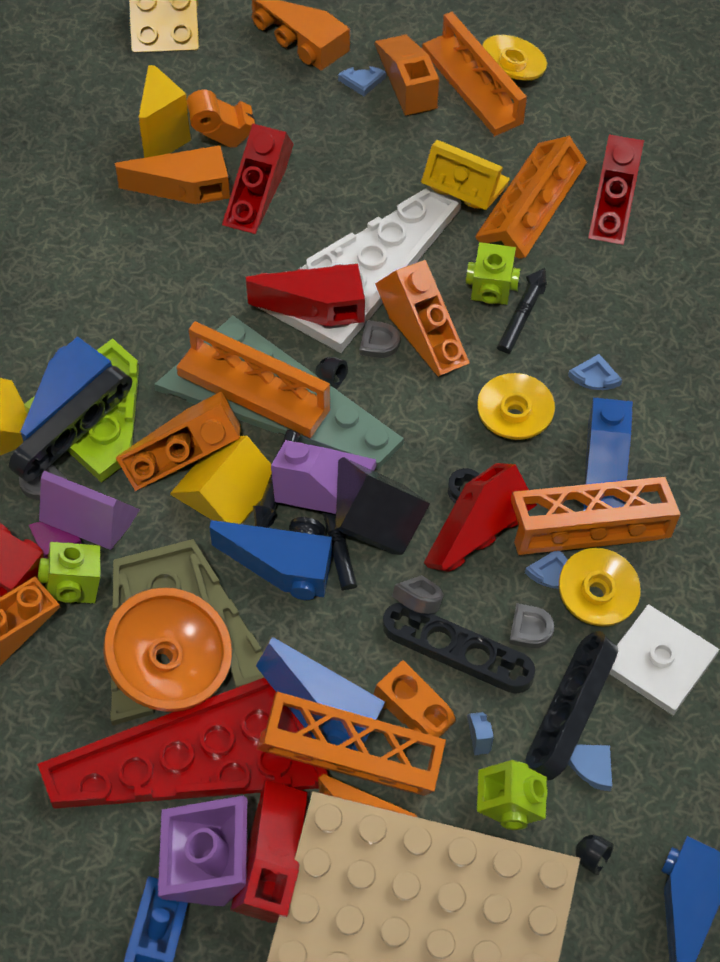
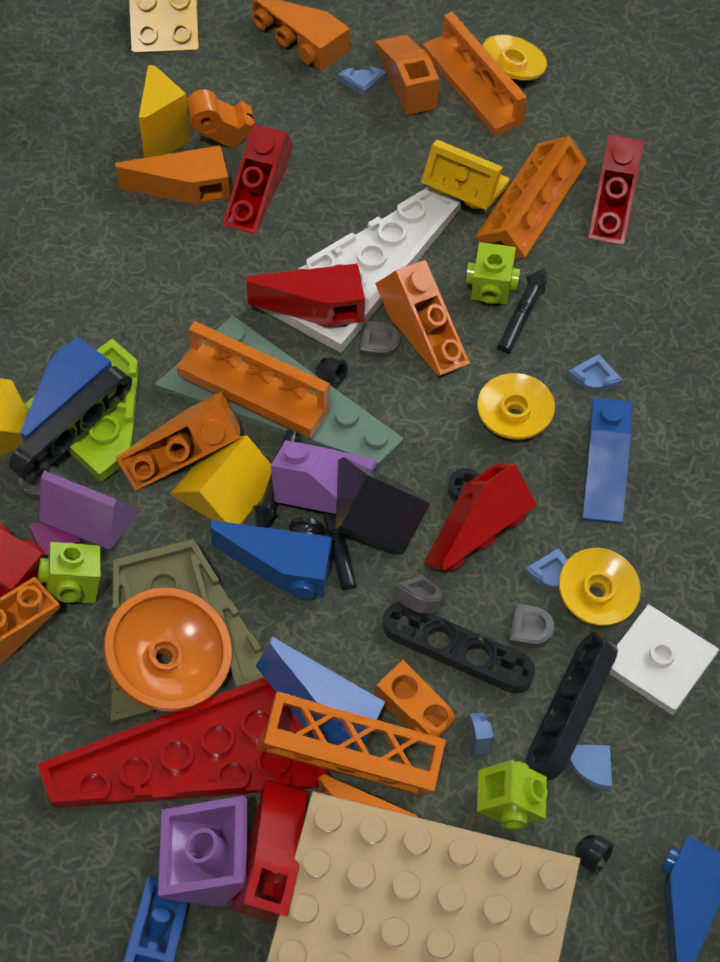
(599, 522): orange fence -> none

